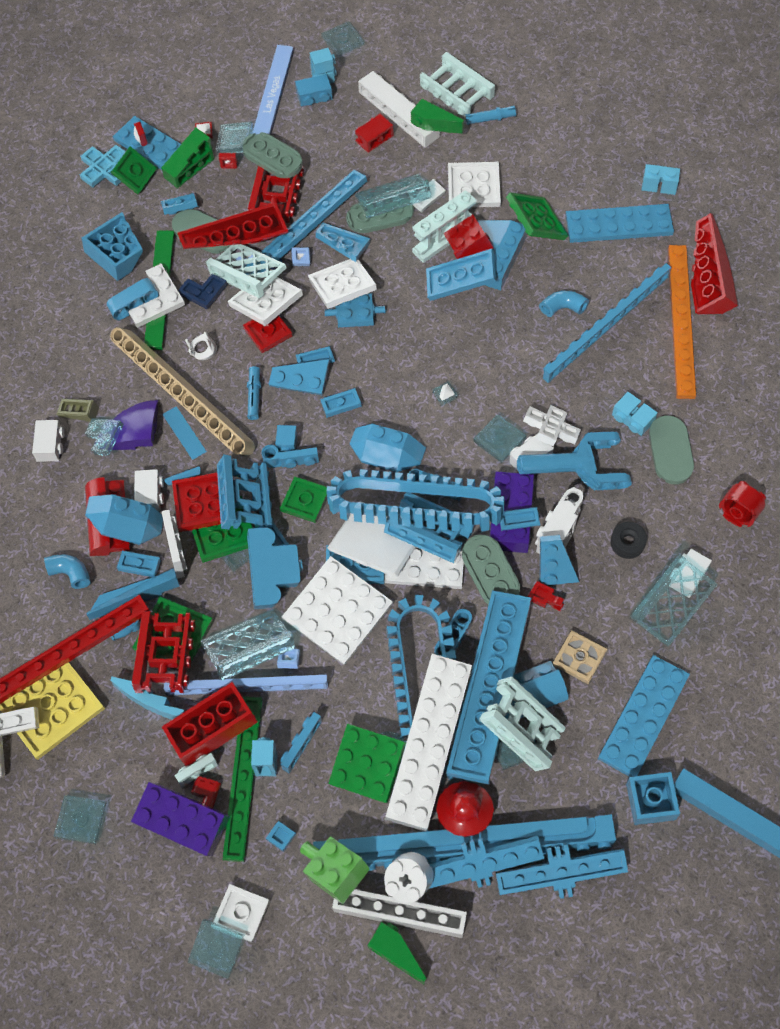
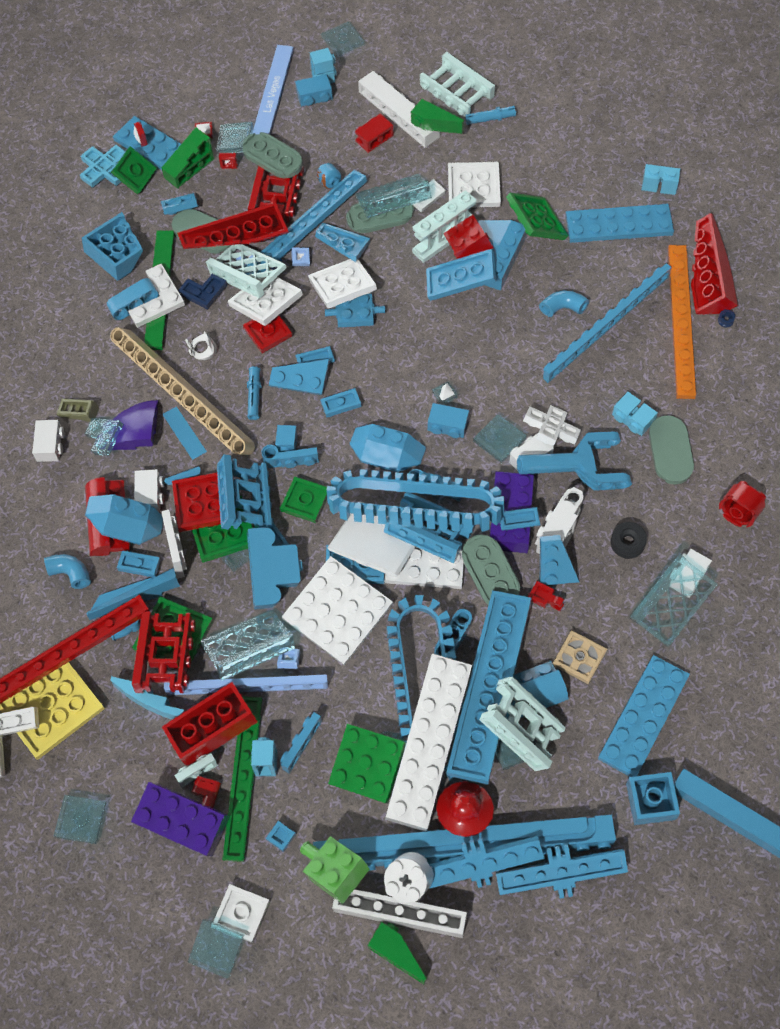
(328, 175): none -> dark azure head
(448, 420): none -> dark azure brick
(726, 313): none -> dark blue bush

